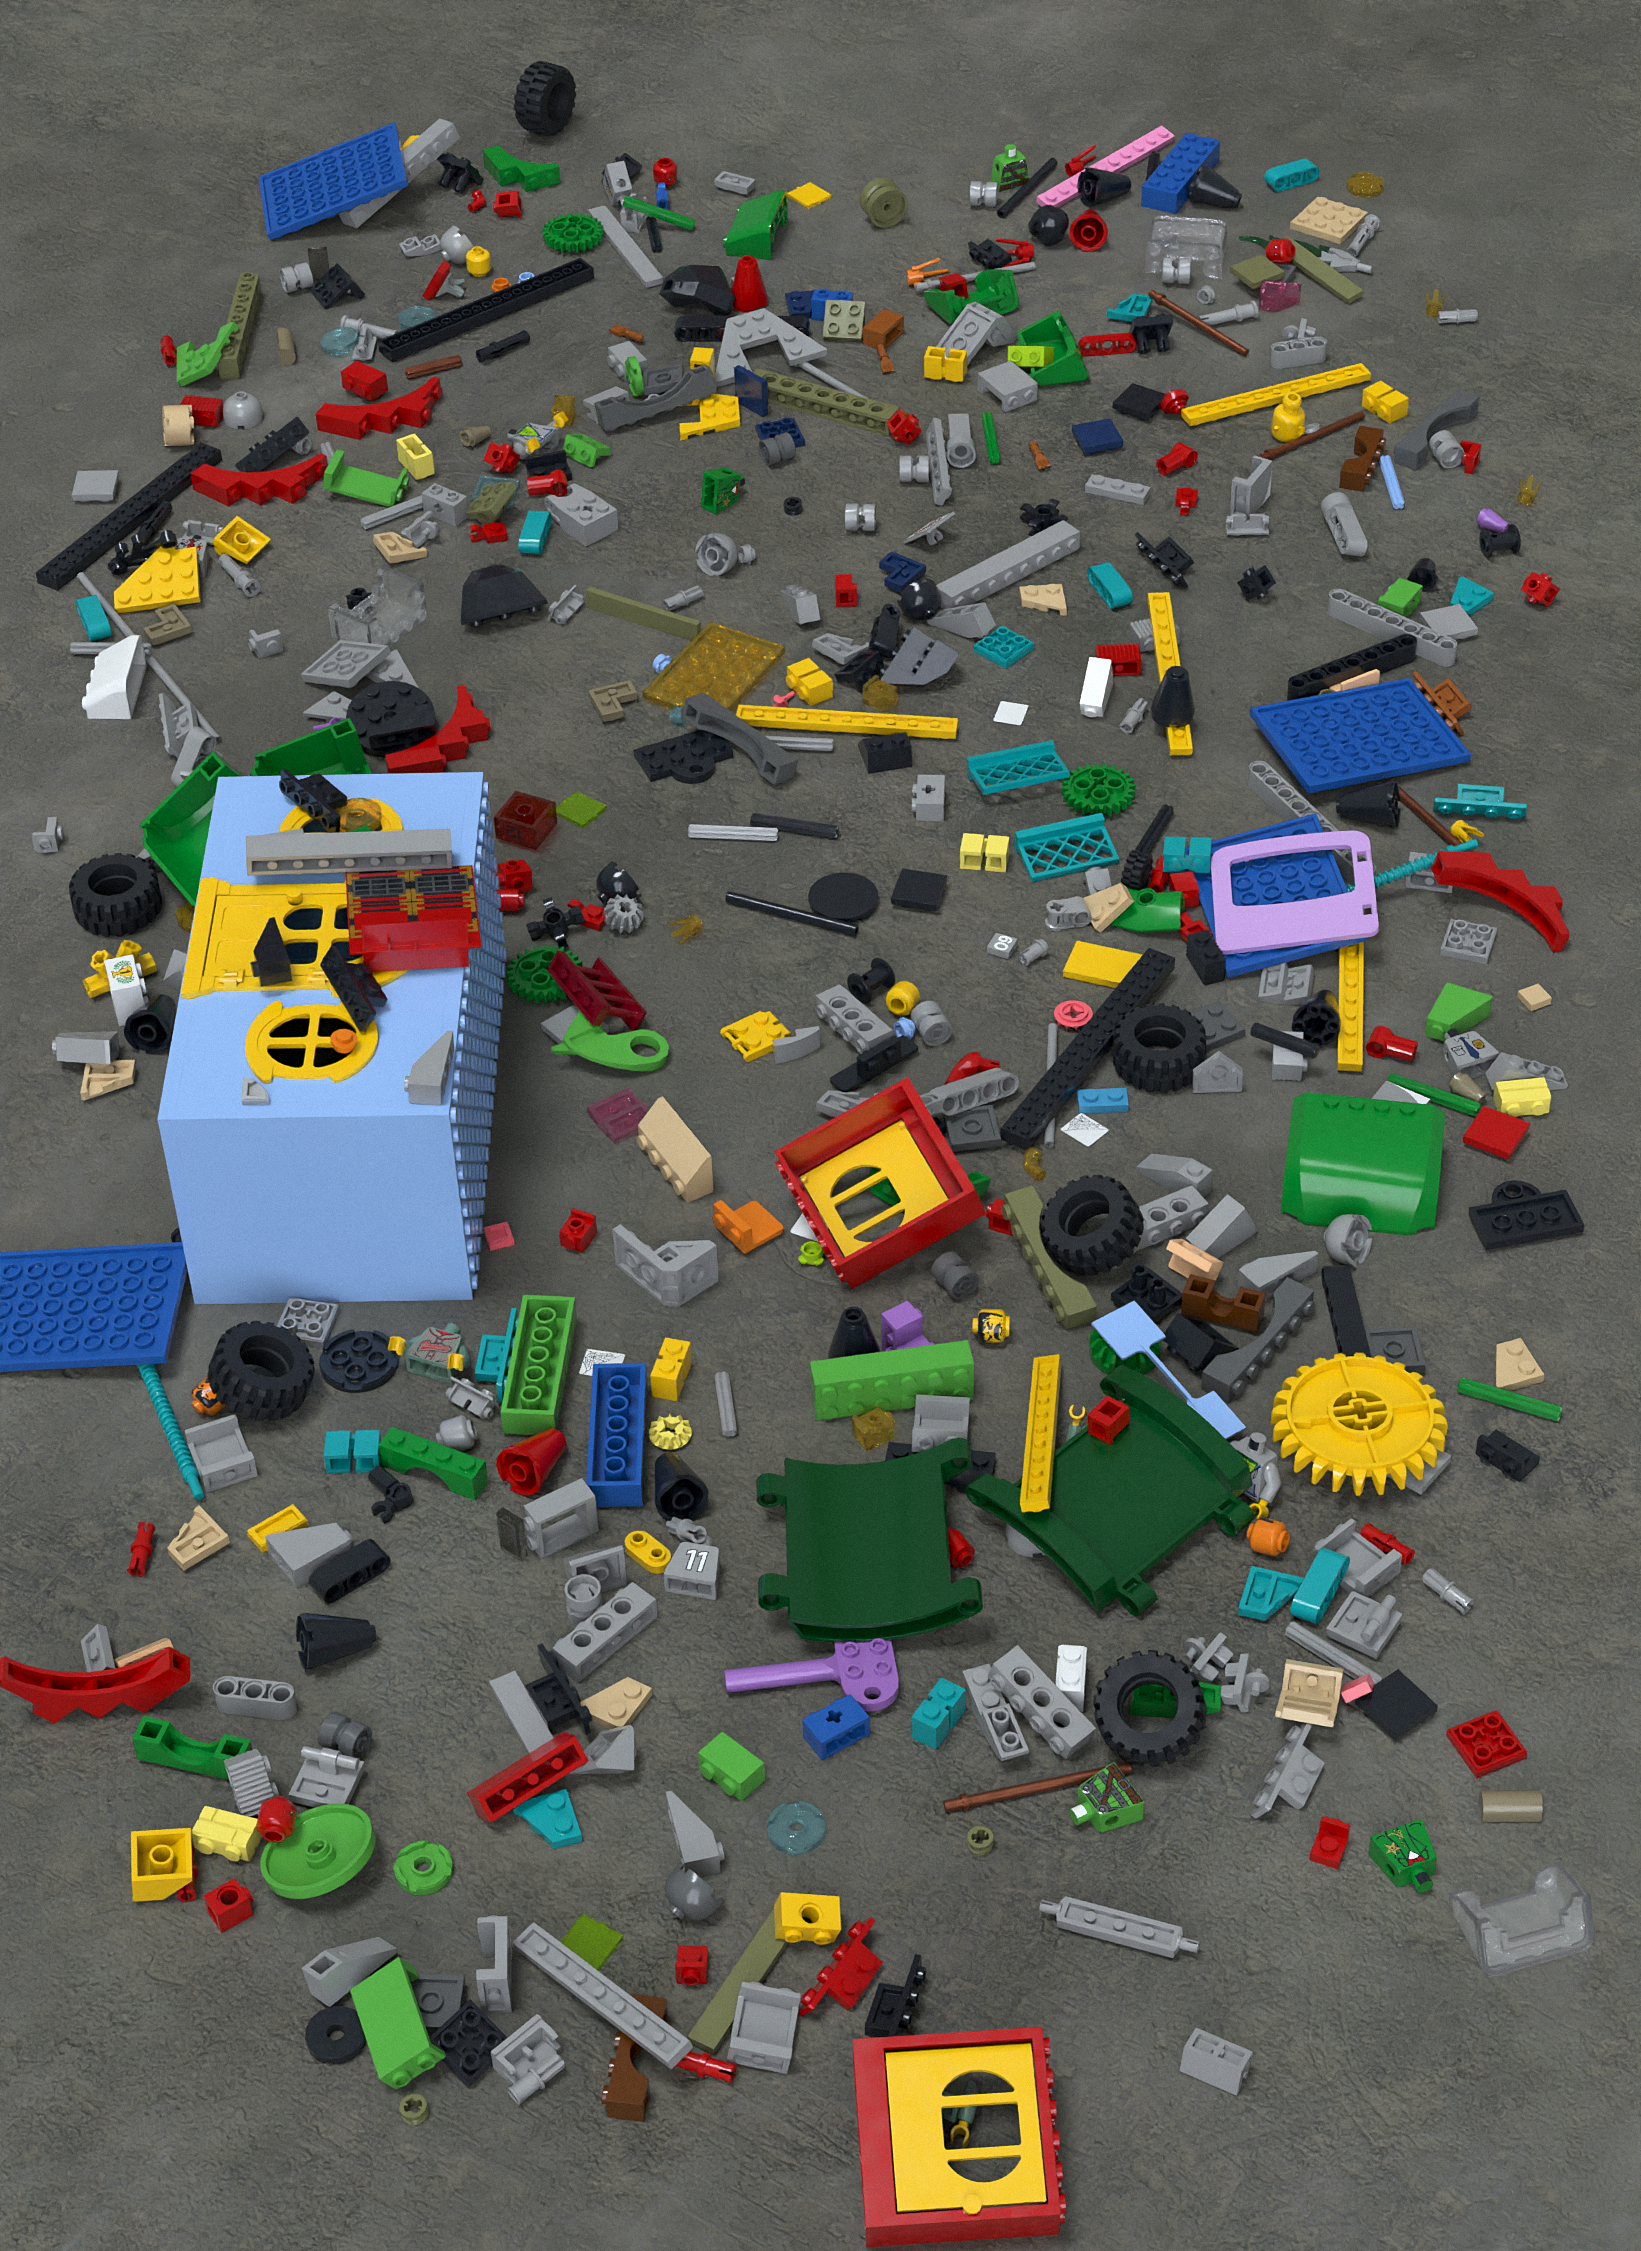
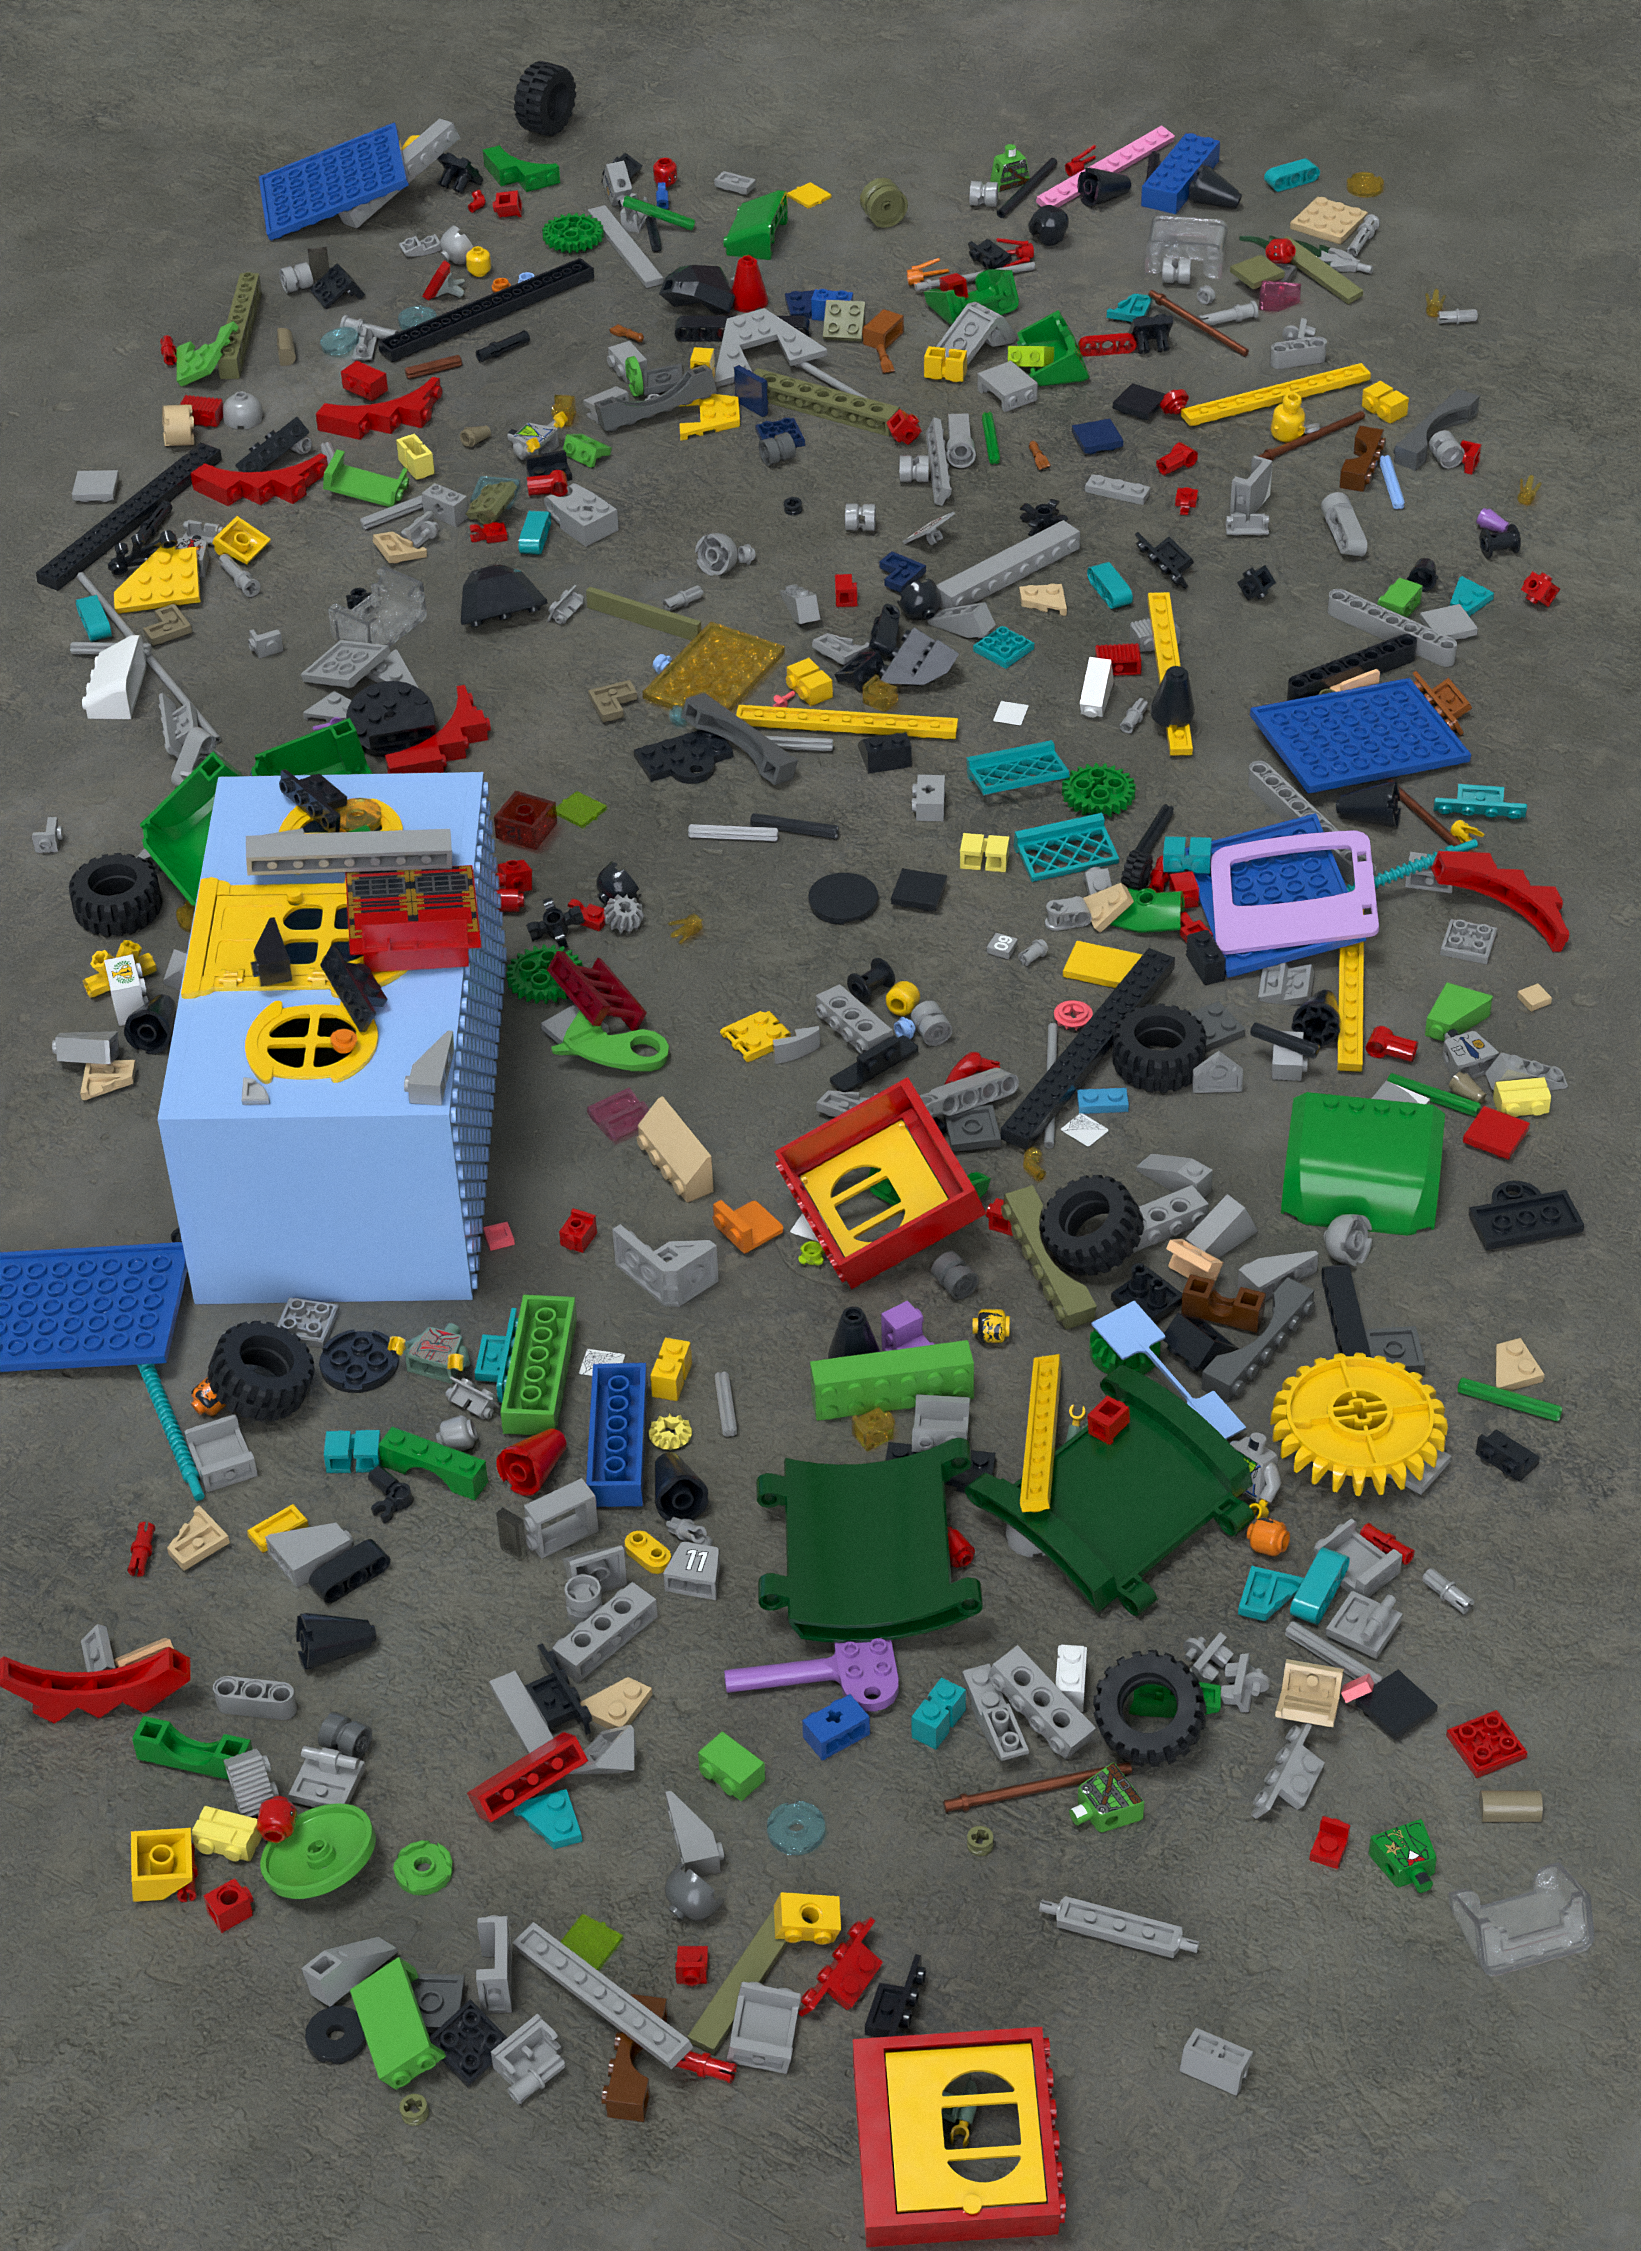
(501, 457): red brick -> none
(720, 489): green torso -> none
(792, 913): black piece -> none
(1088, 231): red cone -> none

